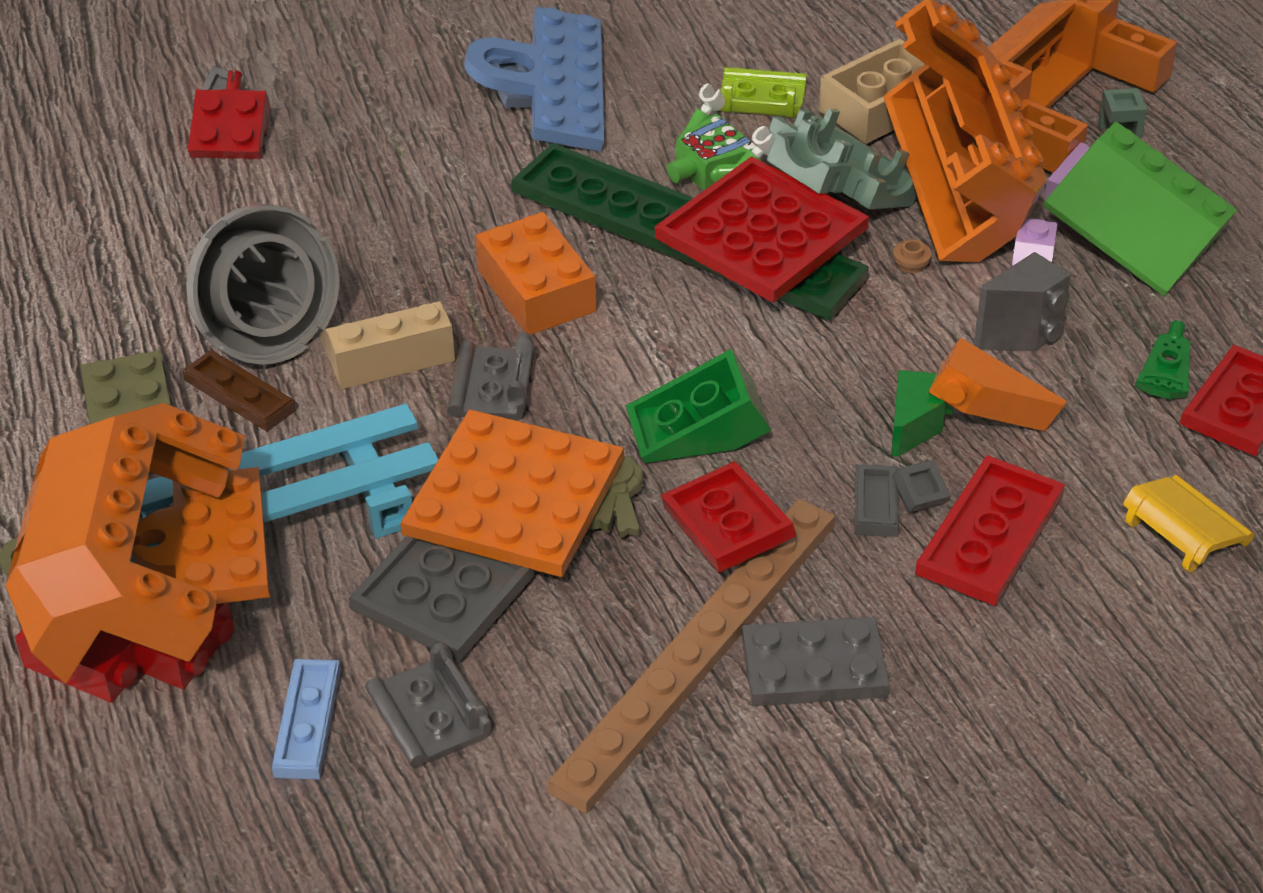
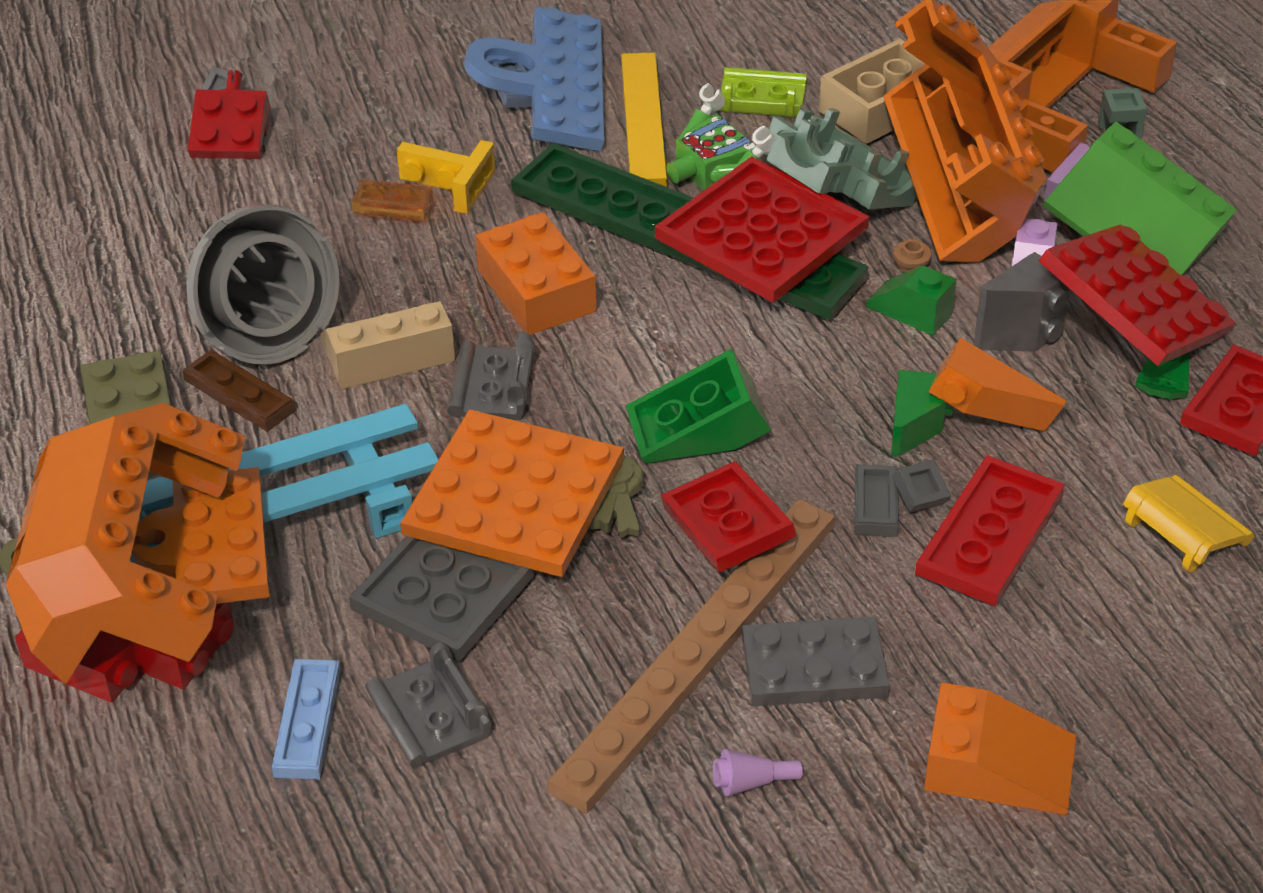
(392, 200): none -> clear orange plate
(451, 171): none -> yellow bracket
(643, 117): none -> yellow tile
(742, 771): none -> lavender cone
(916, 298): none -> green slope
(998, 752): none -> orange slope
(1138, 293): none -> red plate

